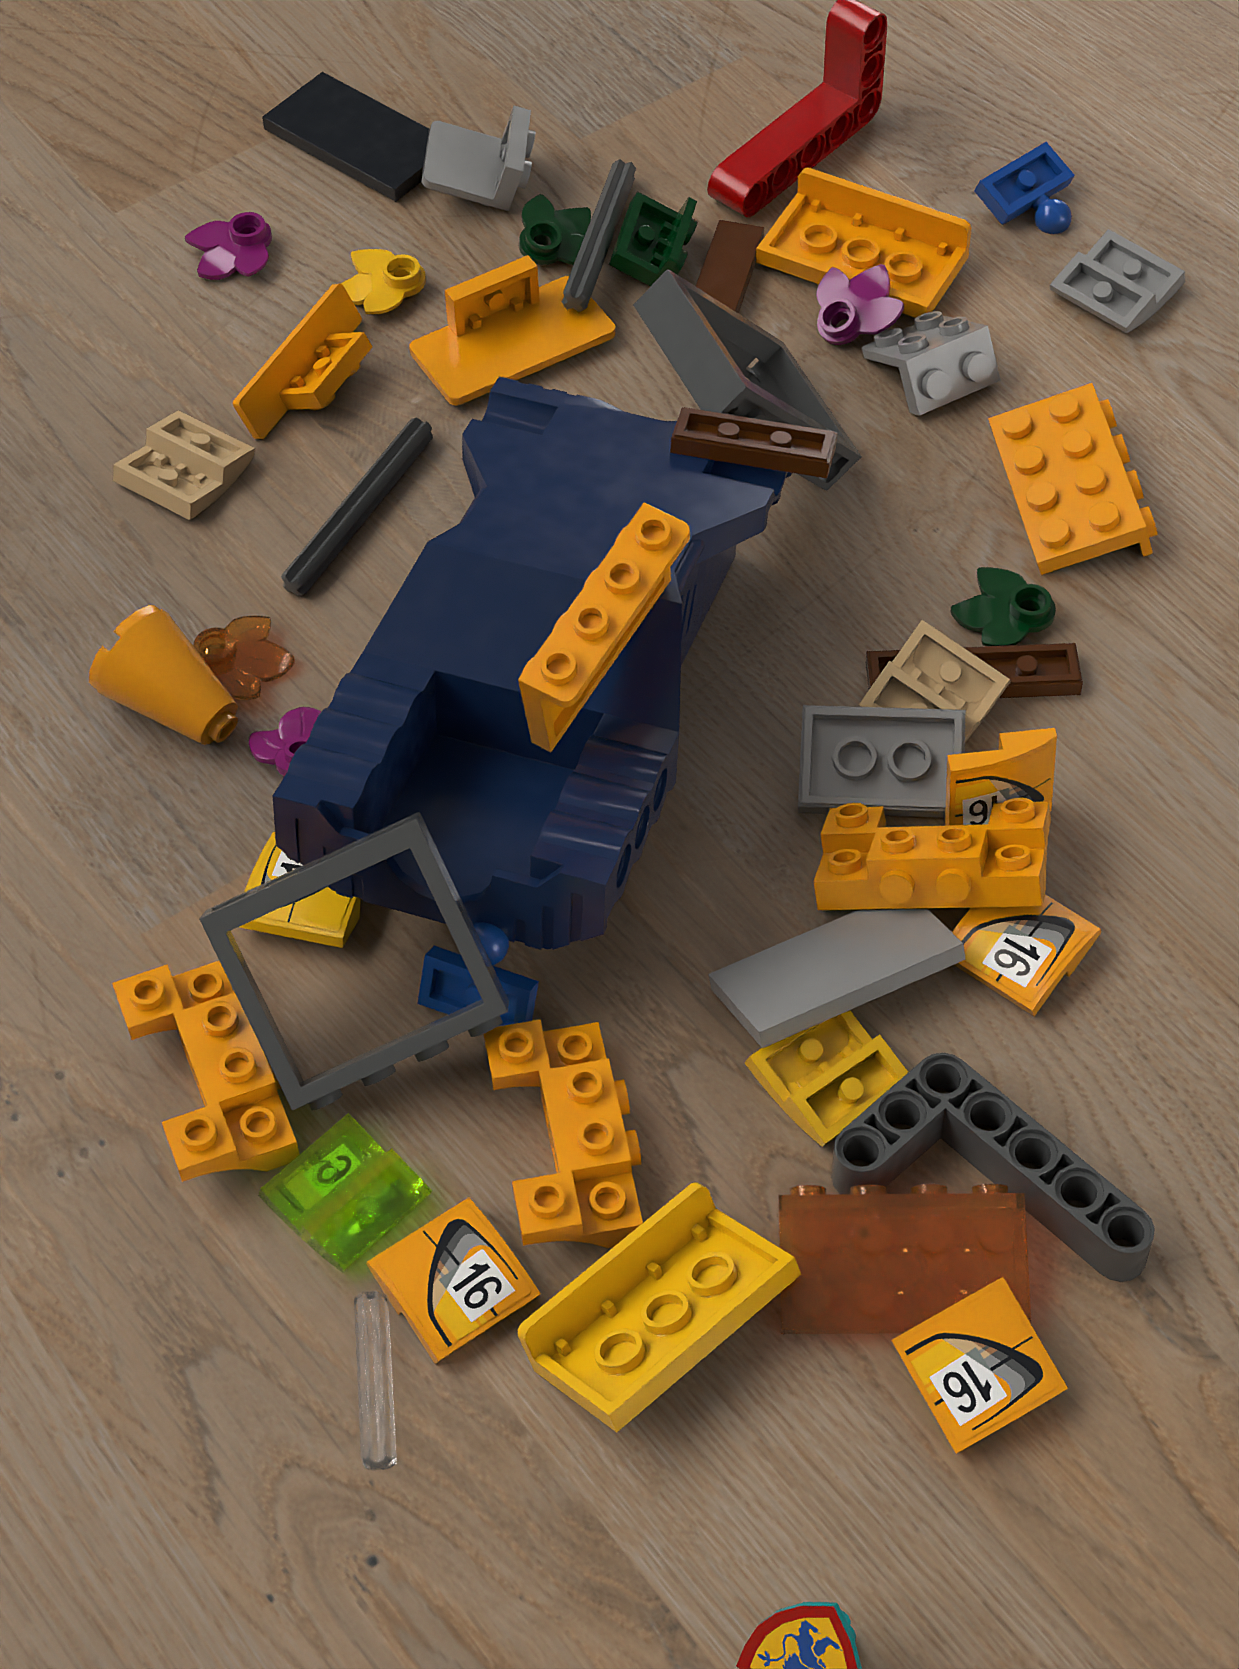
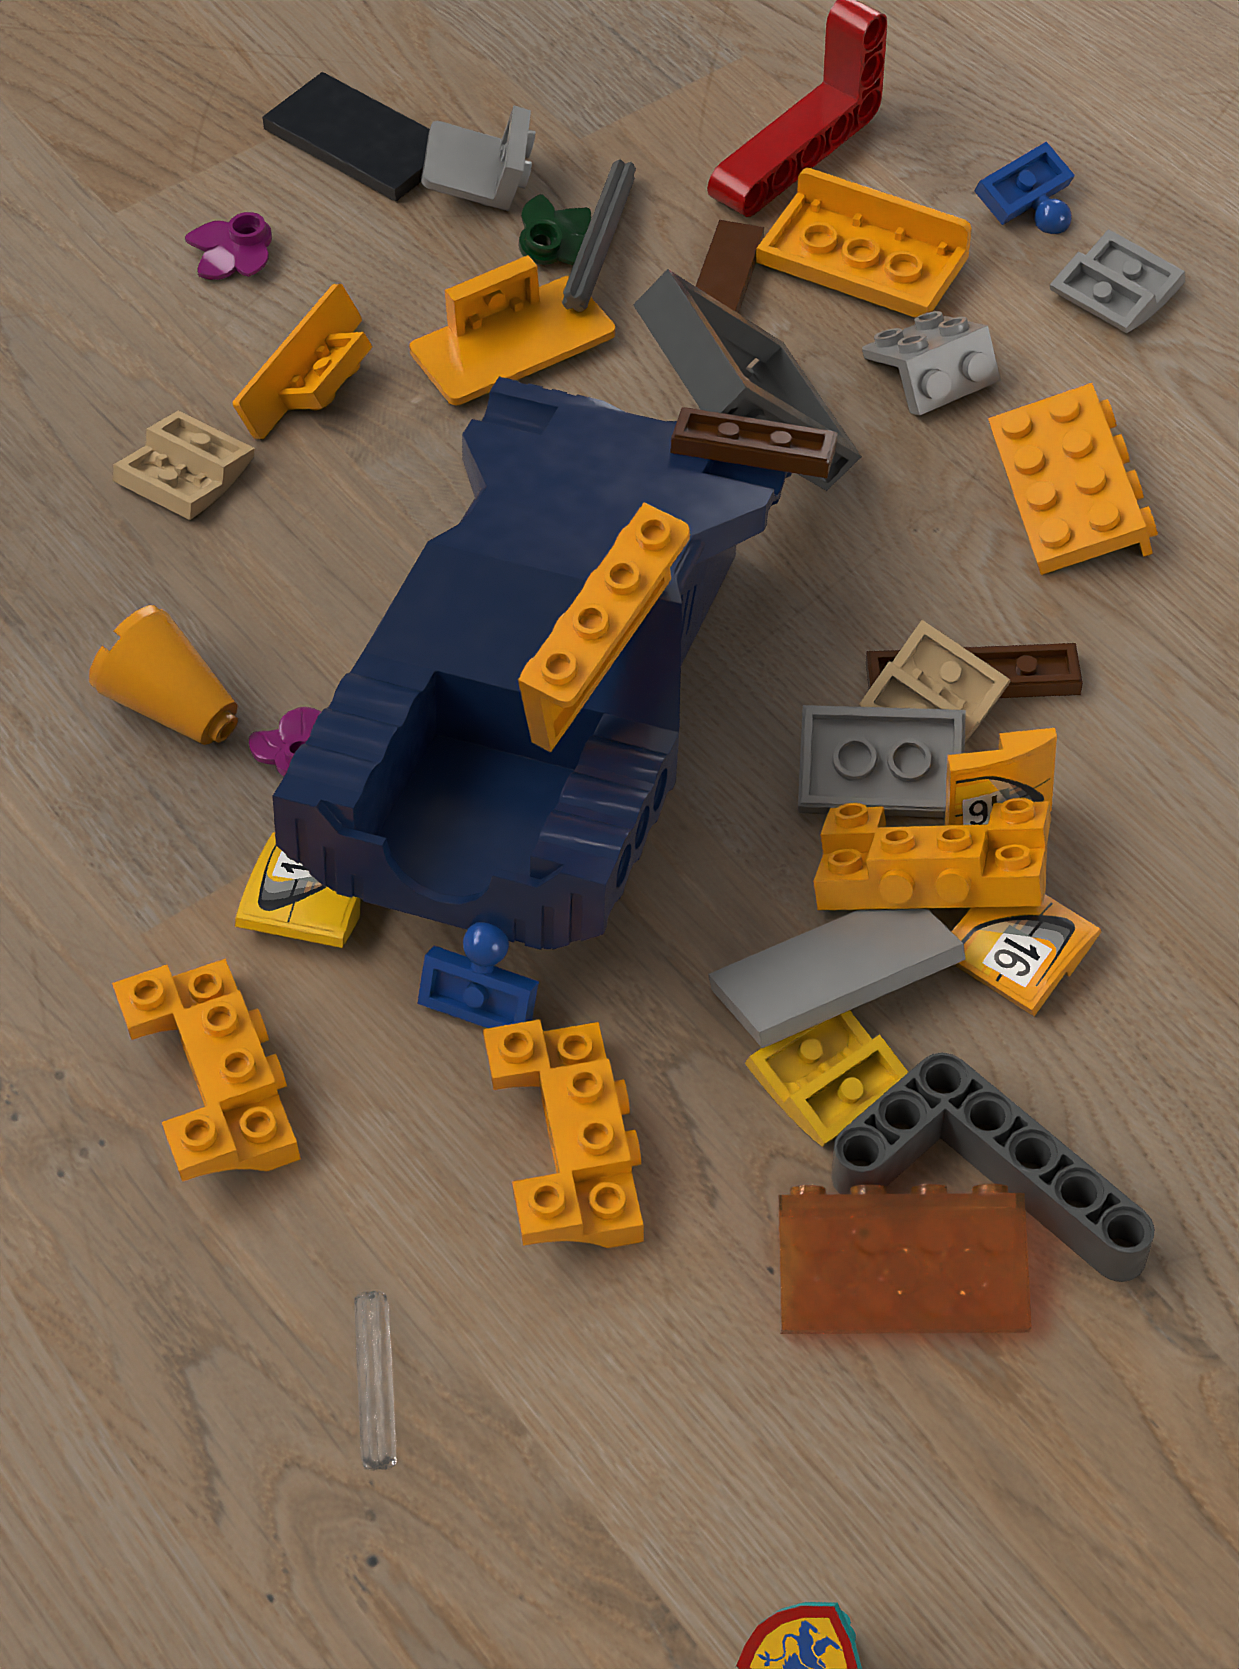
(243, 656): clear orange plate -> none
(313, 876): dark grey window -> none
(344, 1193): clear neon green slope -> none
(356, 507): dark grey axle -> none
(383, 279): yellow plate -> none
(453, 1279): slope -> none
(653, 238): dark green bracket -> none
(654, 1307): yellow bracket -> none
(859, 300): magenta plate -> none
(979, 1364): slope -> none
(1005, 608): dark green plate -> none

